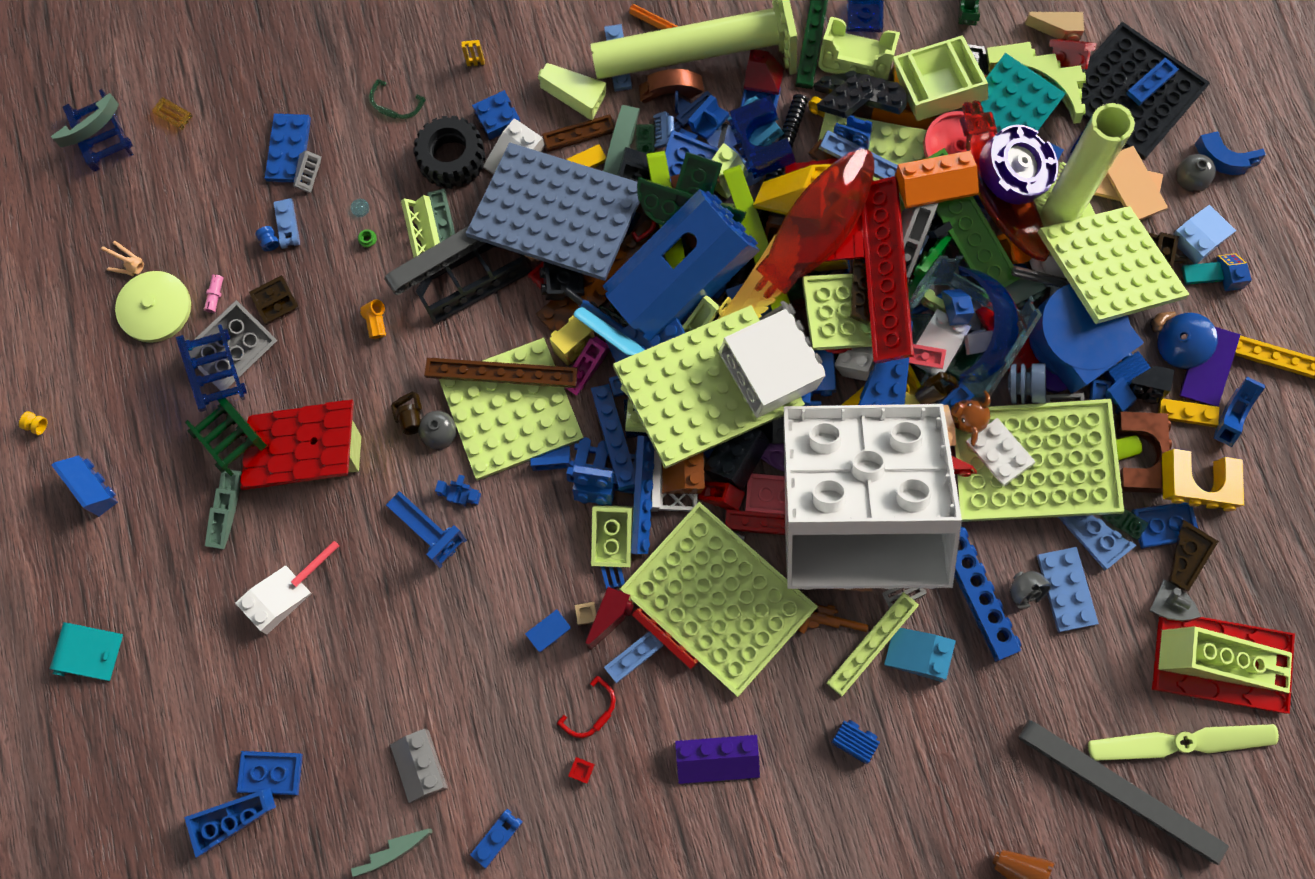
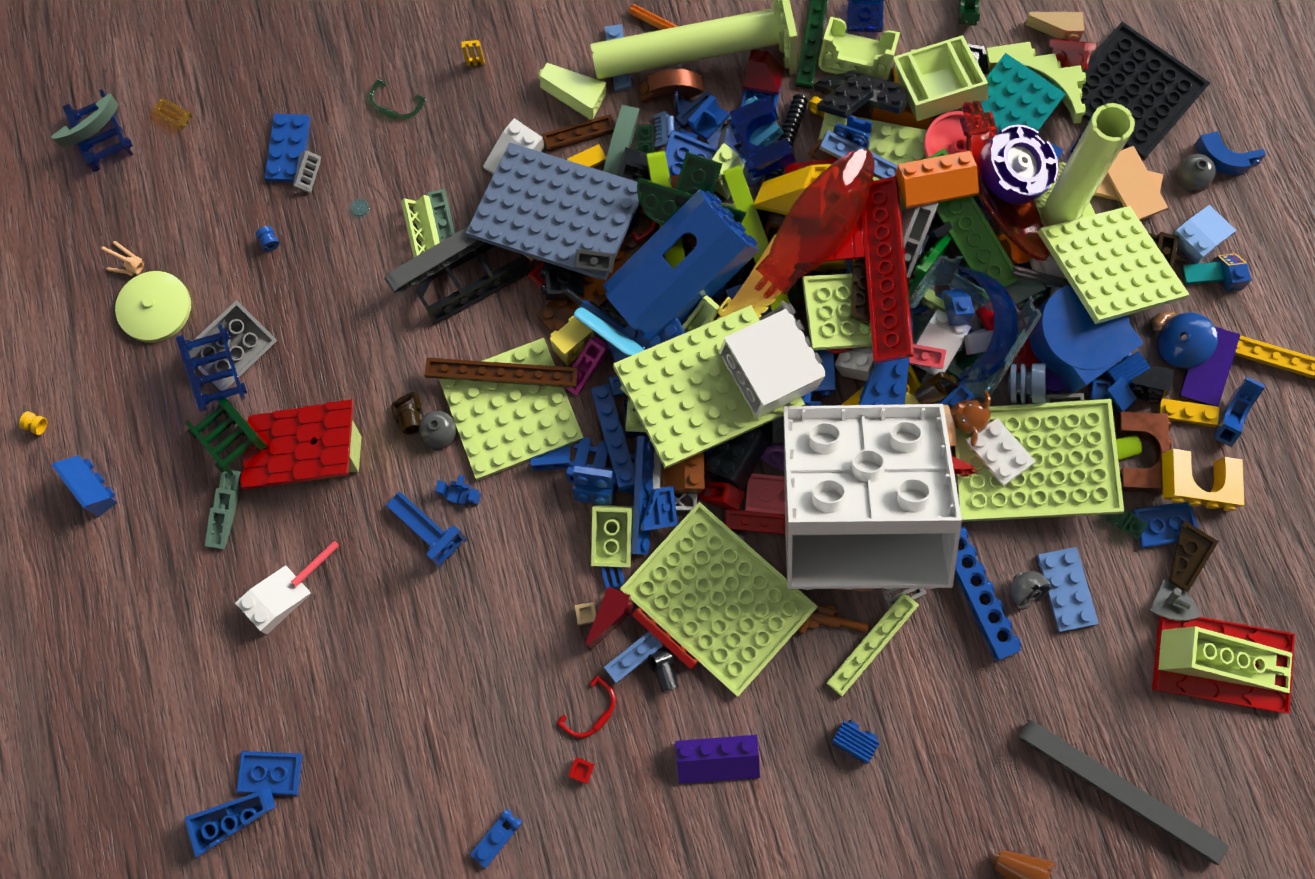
(86, 652): teal door -> none
(213, 293): bright pink pin -> none
(273, 299): dark brown slope -> none
(286, 223): medium blue plate -> none
(363, 235): bright green plate -> none
(372, 313): light orange piece -> none
(398, 848): sand green slope -> none
(418, 765): light grey slope -> none
(442, 132): black tyre -> none
(495, 114): blue piece -> none
(548, 631): blue panel -> none
(594, 260): none -> dark grey slope
(660, 509): none -> blue wing
(661, 664): none -> black piece
(920, 653): dark azure slope -> none
(1098, 539): medium blue wing -> none
(1152, 81): blue plate -> none
(1204, 740): yellowish green piece -> none

